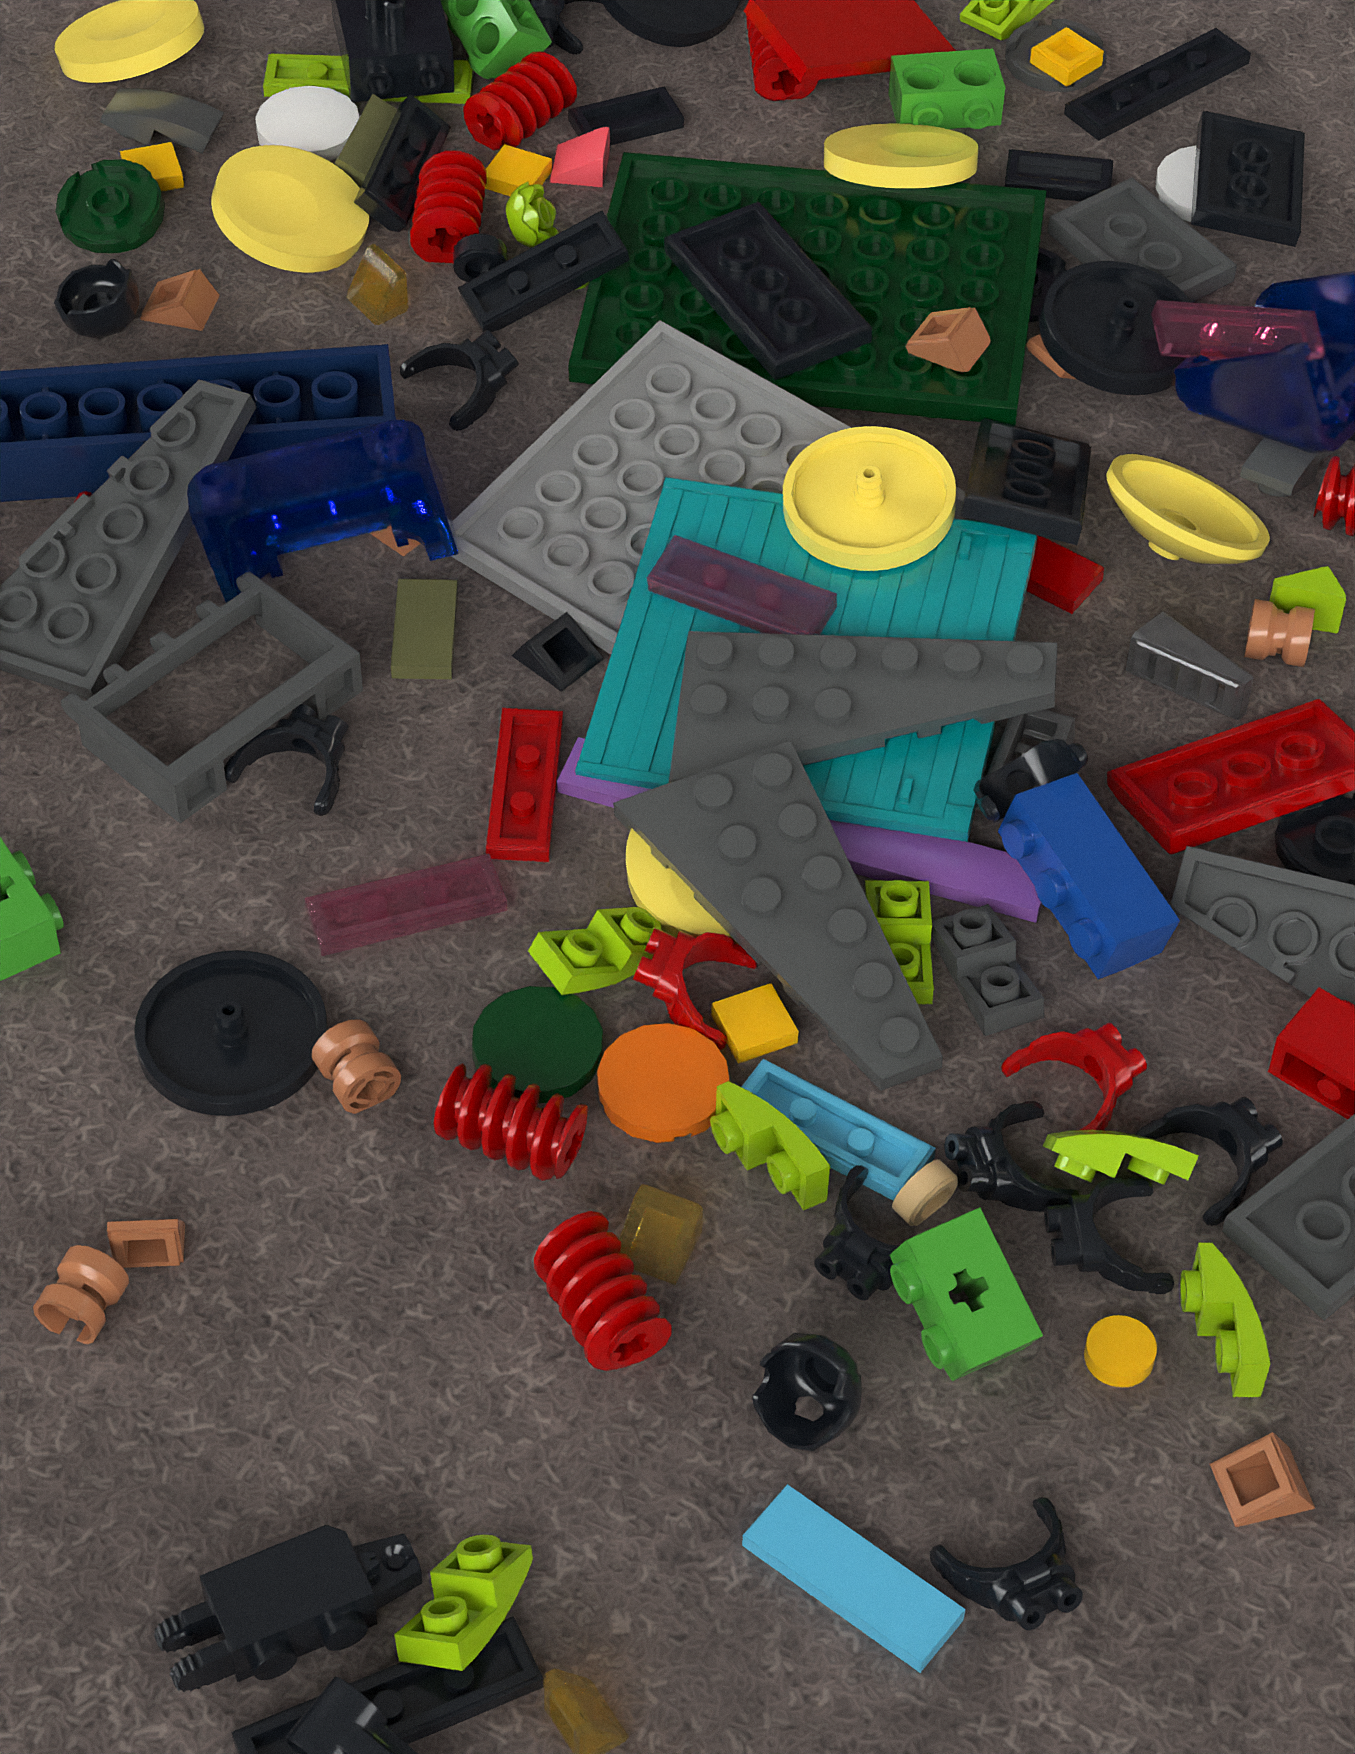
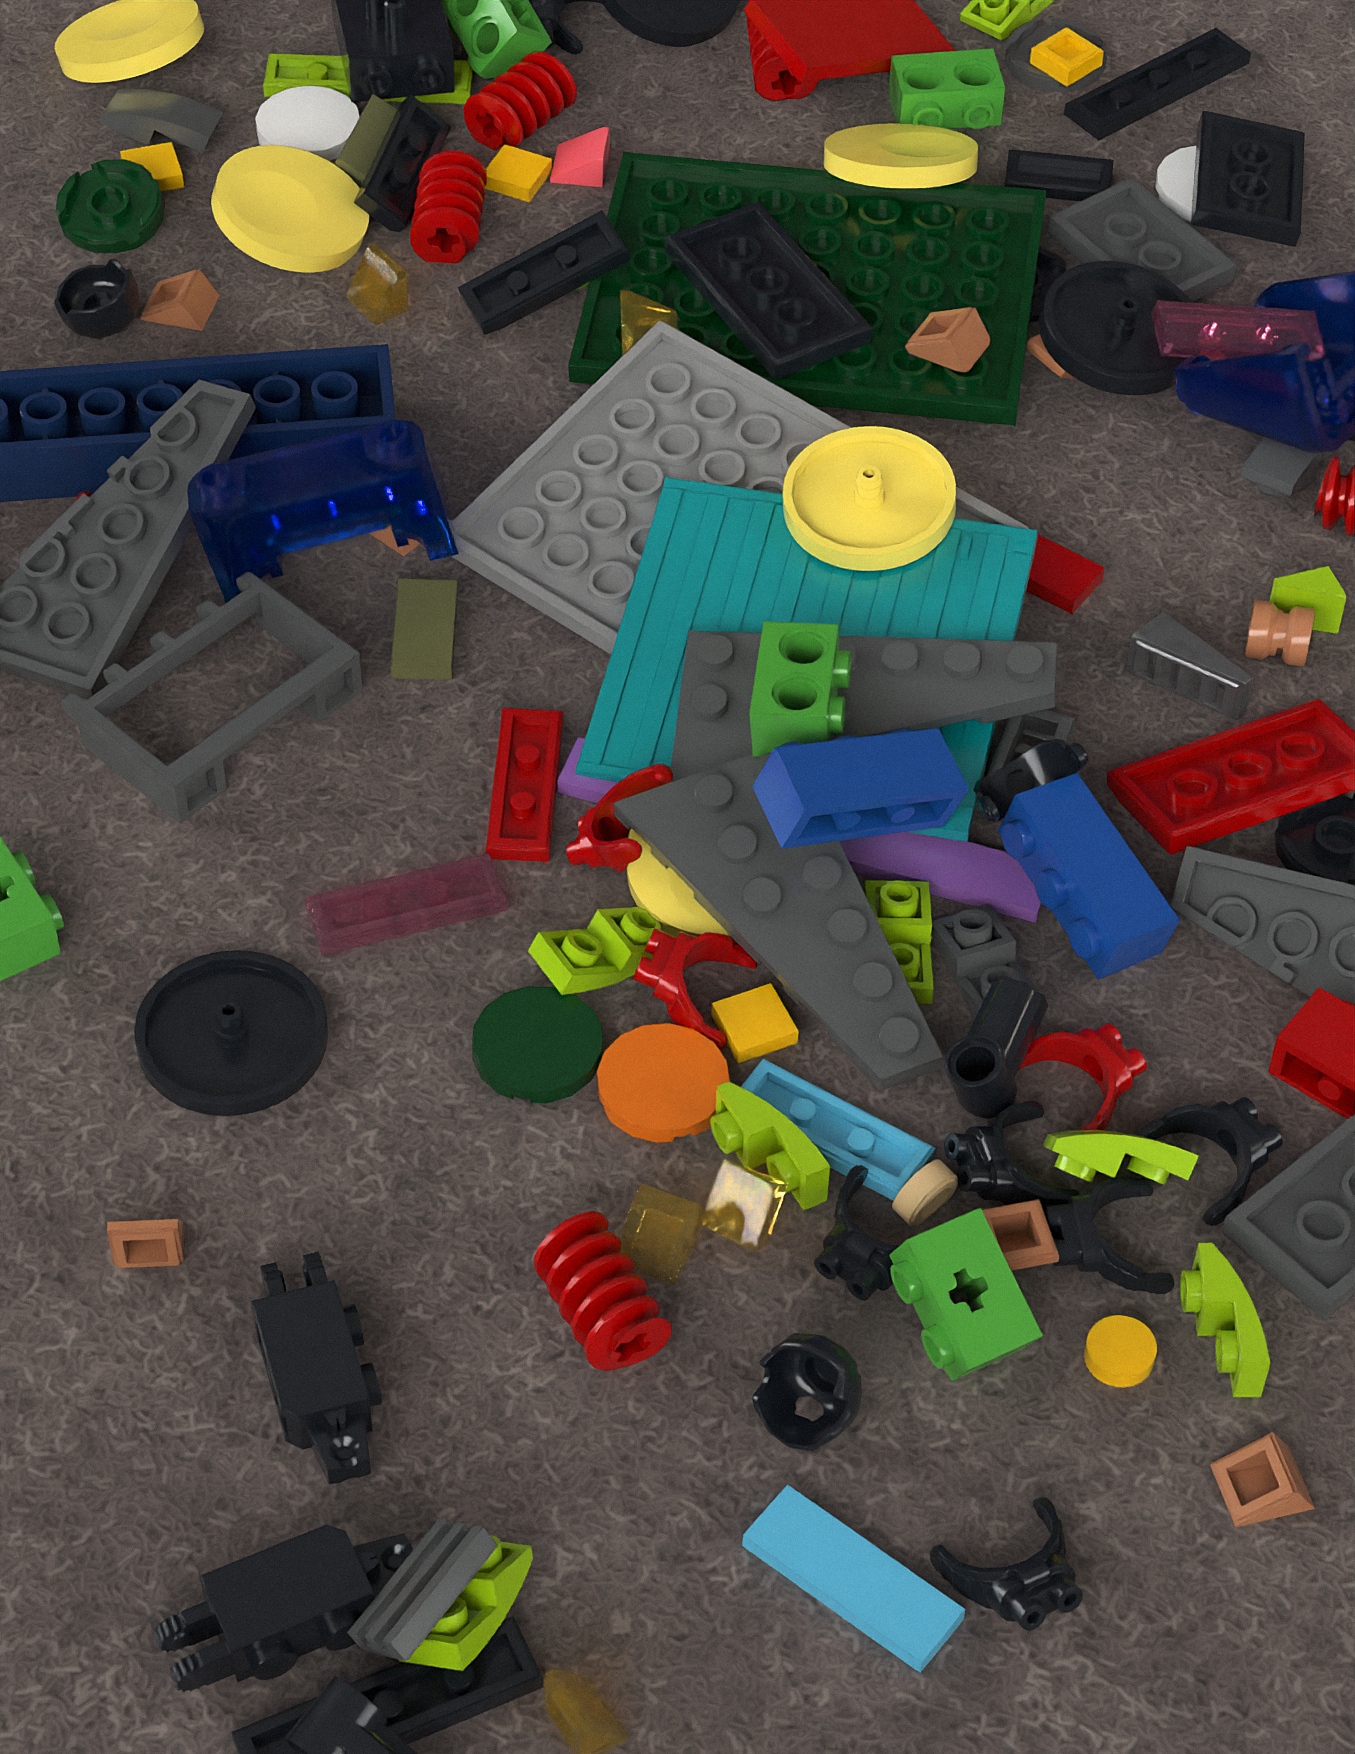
(83, 1291): nougat wheel -> none
(302, 734): black helmet -> none
(315, 1369): none -> black hinge
(353, 1061): nougat wheel -> none
(422, 1589): none -> dark grey tile
(477, 255): black tile -> none
(477, 355): black helmet -> none
(509, 1123): red piece -> none
(530, 215): lime plate -> none
(559, 653): black slope -> none
(602, 835): none -> red helmet
(629, 116): black tile -> none
(639, 316): none -> clear yellow slope
(740, 590): clear pink tile -> none
(744, 1205): none -> clear yellow slope
(798, 685): none -> bright green brick
(859, 787): none -> blue brick
(996, 1046): none -> black piece
(1022, 1234): none -> nougat slope
(1027, 481): black tile -> none
(1185, 512): light yellow dish -> none

